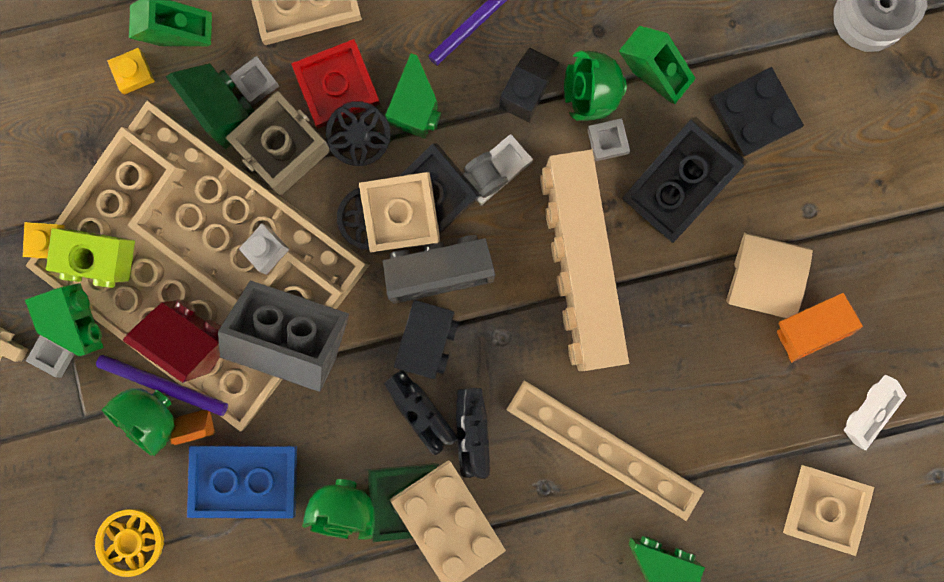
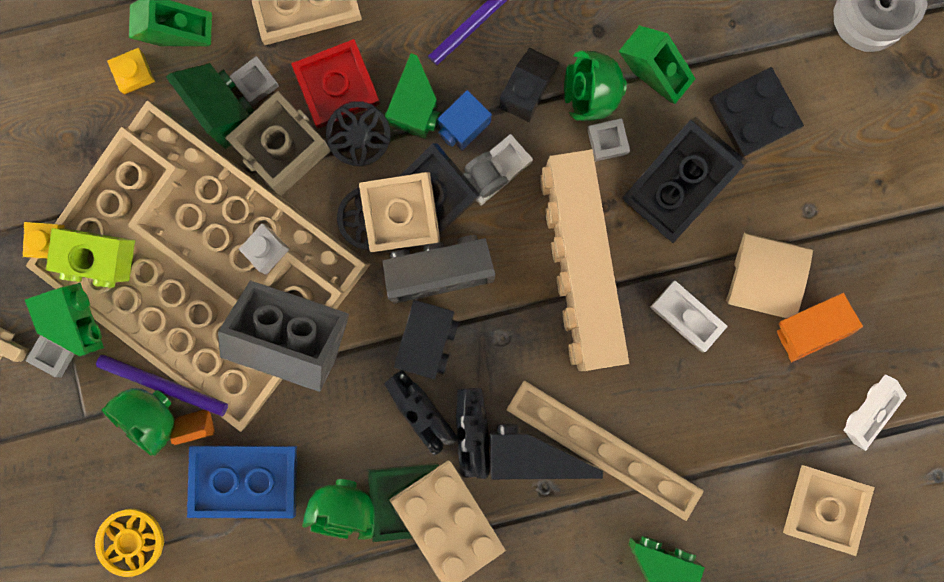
(177, 340): dark red slope -> none
(463, 121): none -> blue brick
(526, 456): none -> black slope
(688, 316): none -> white plate

